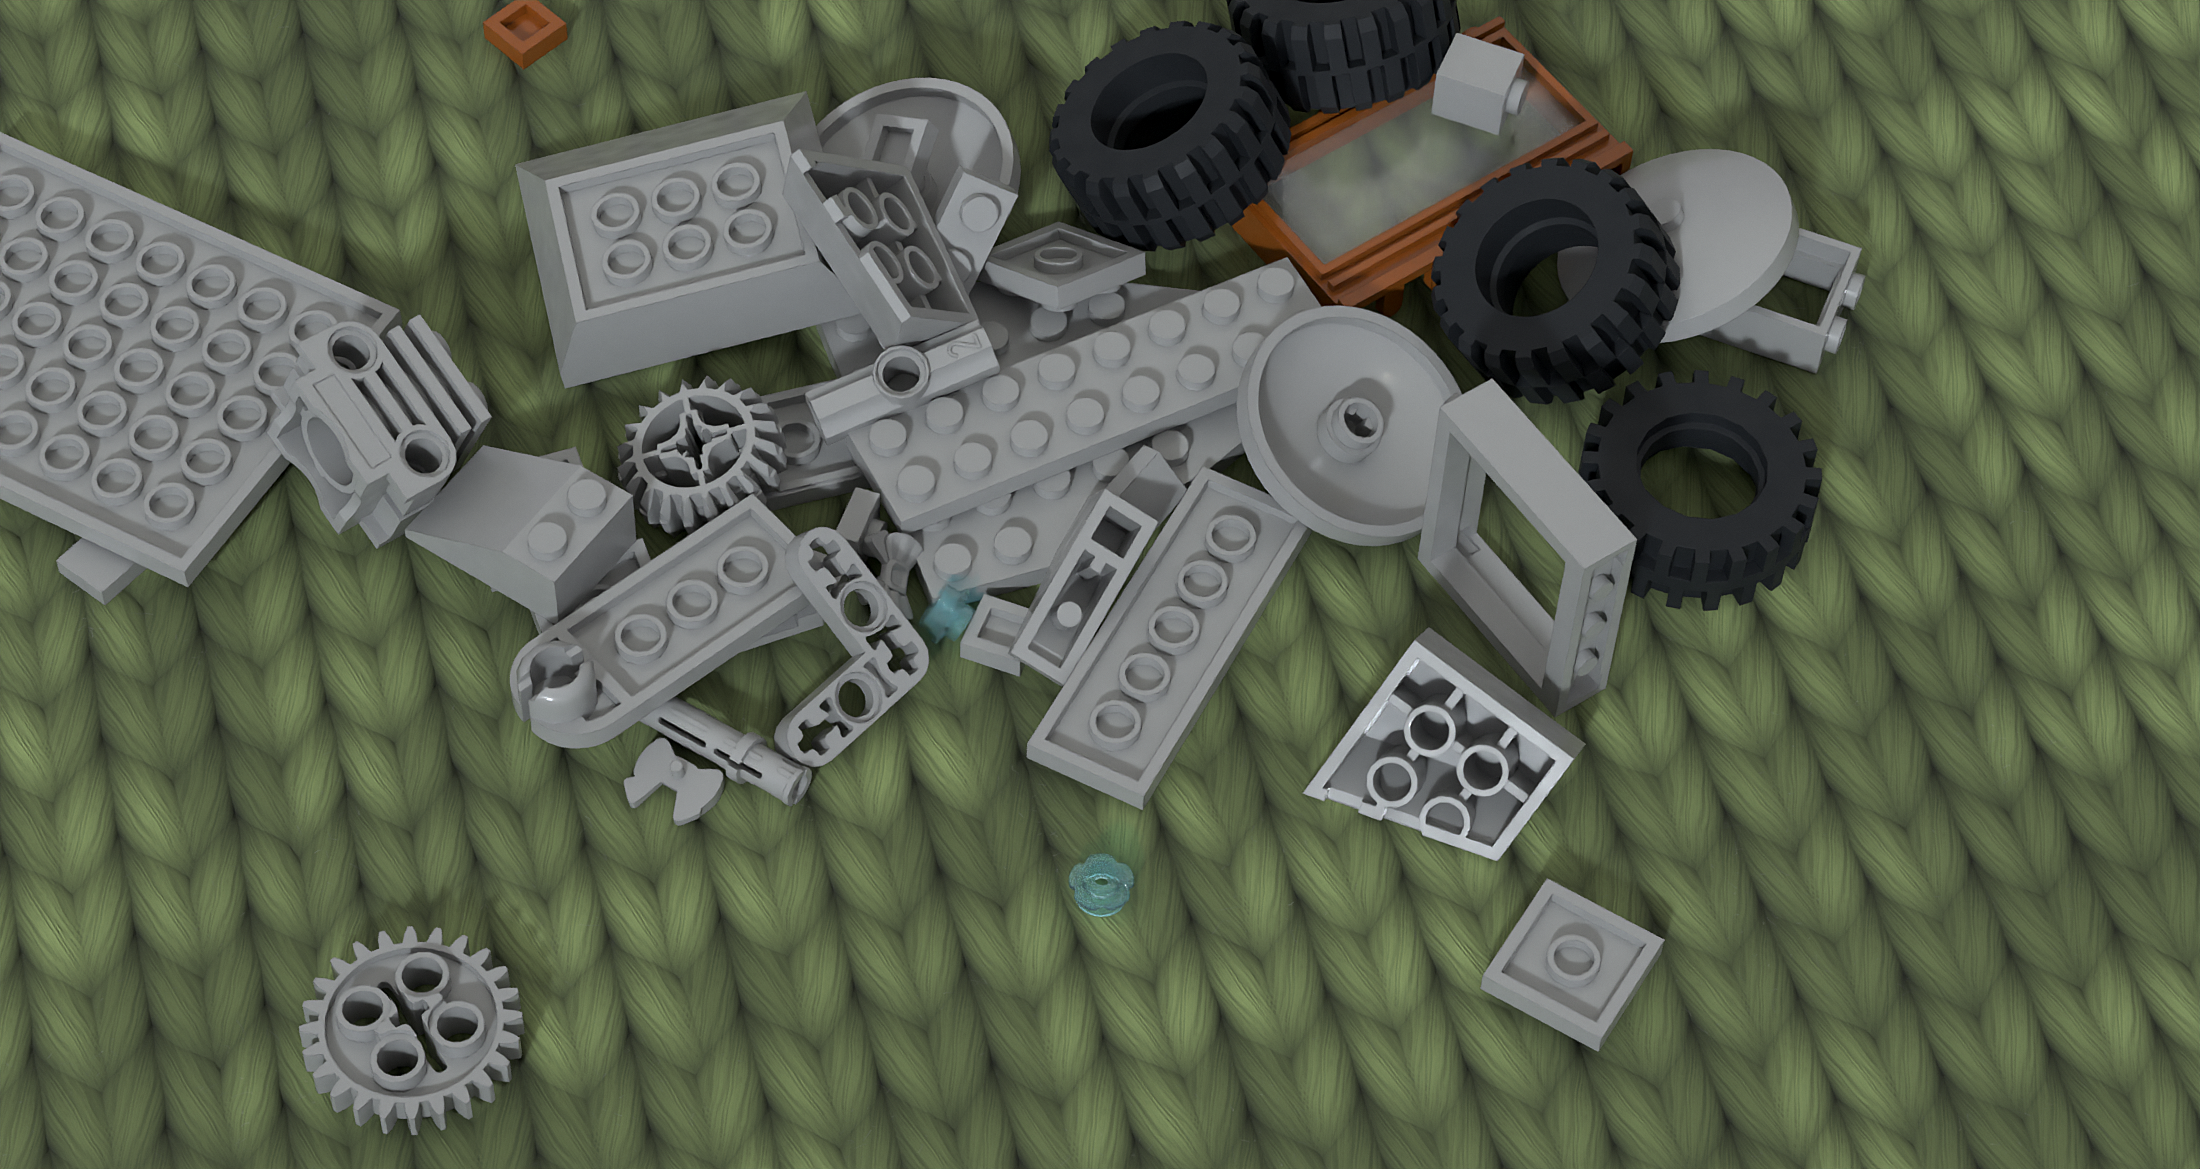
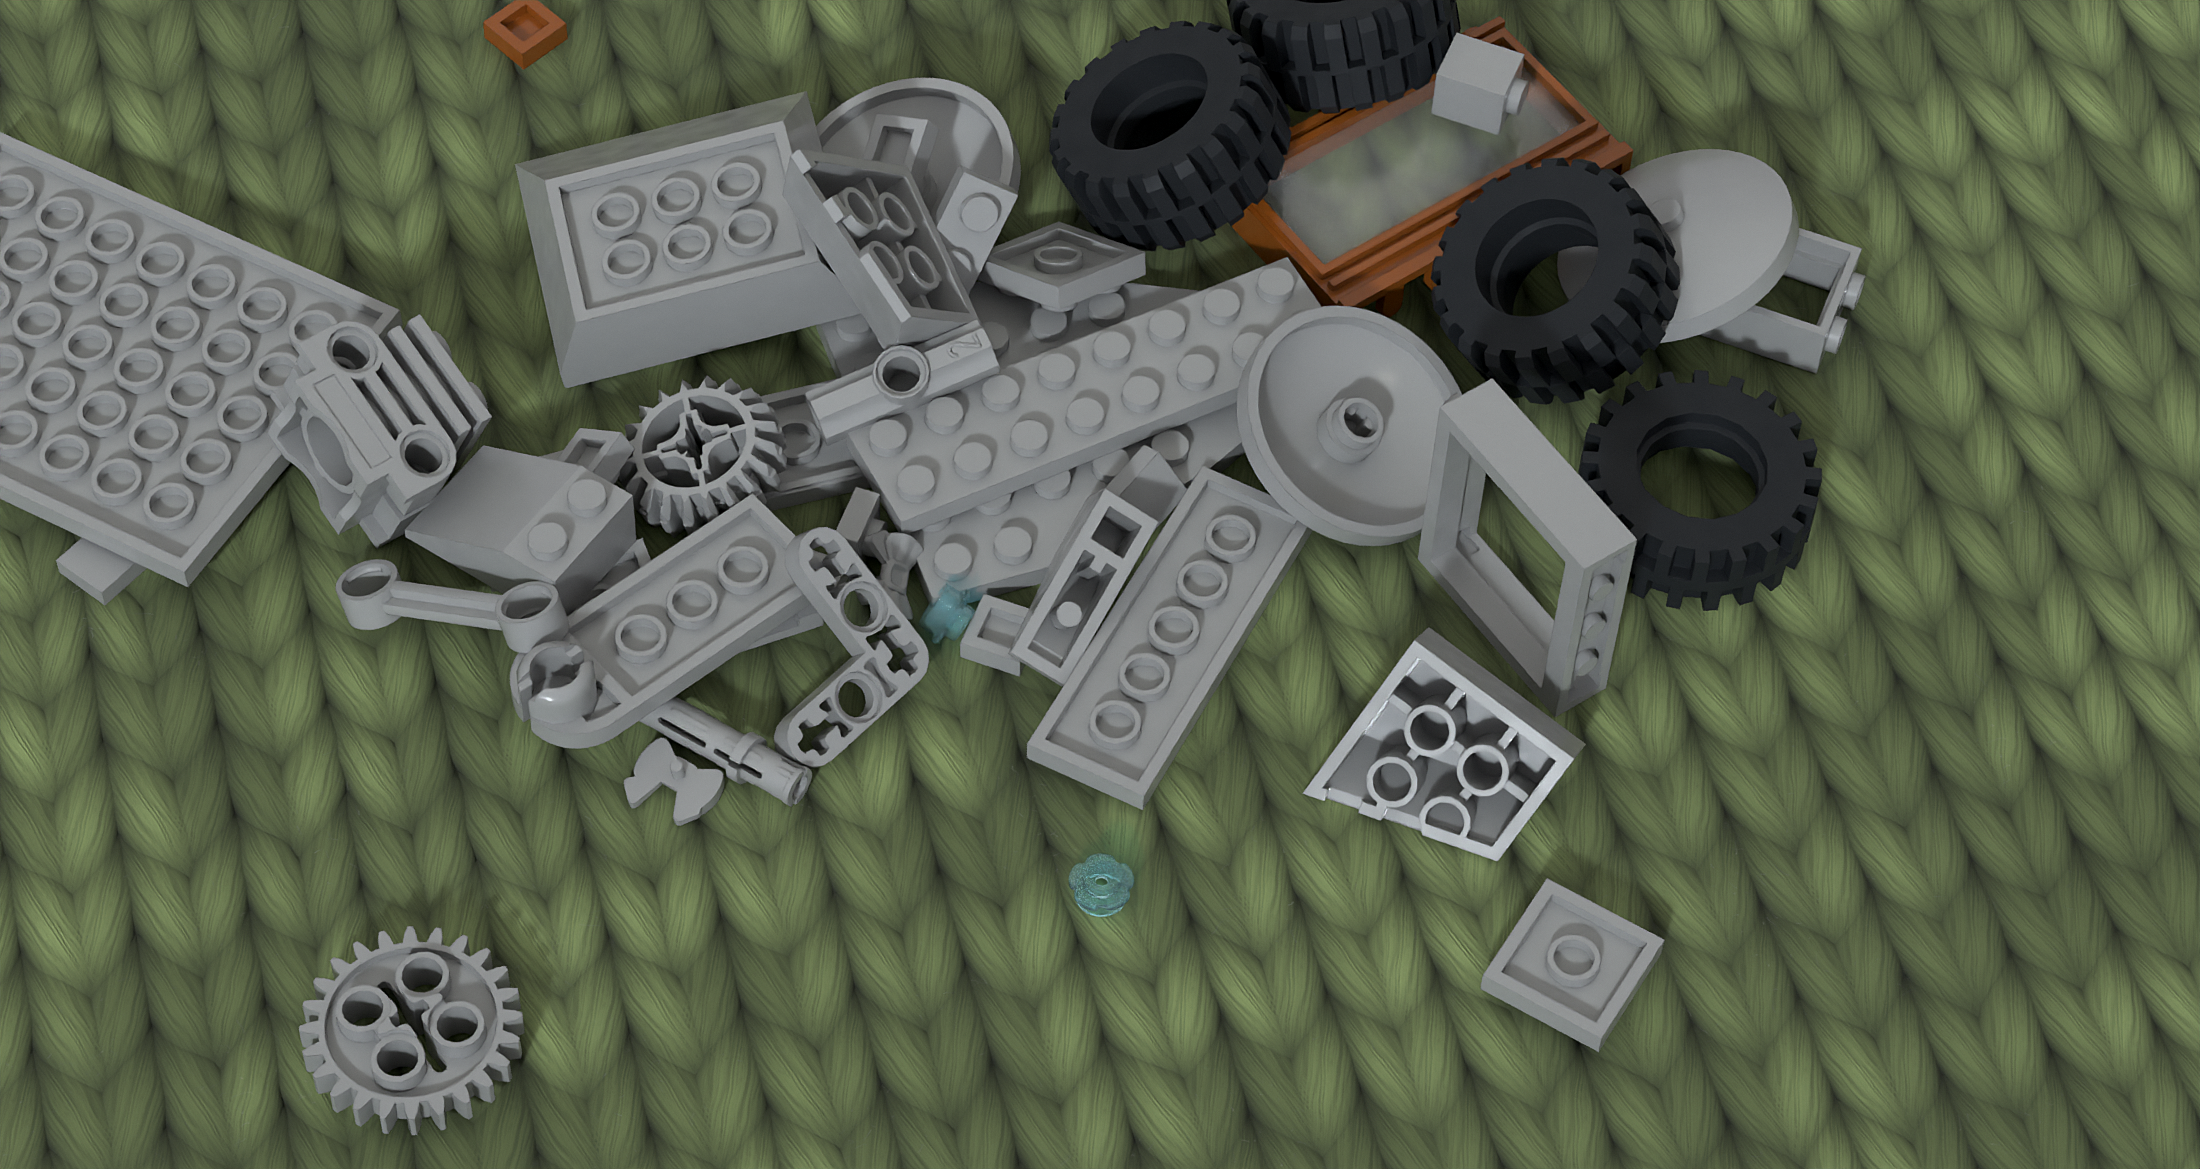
(525, 614): none -> light grey piece
(599, 452): none -> light grey plate

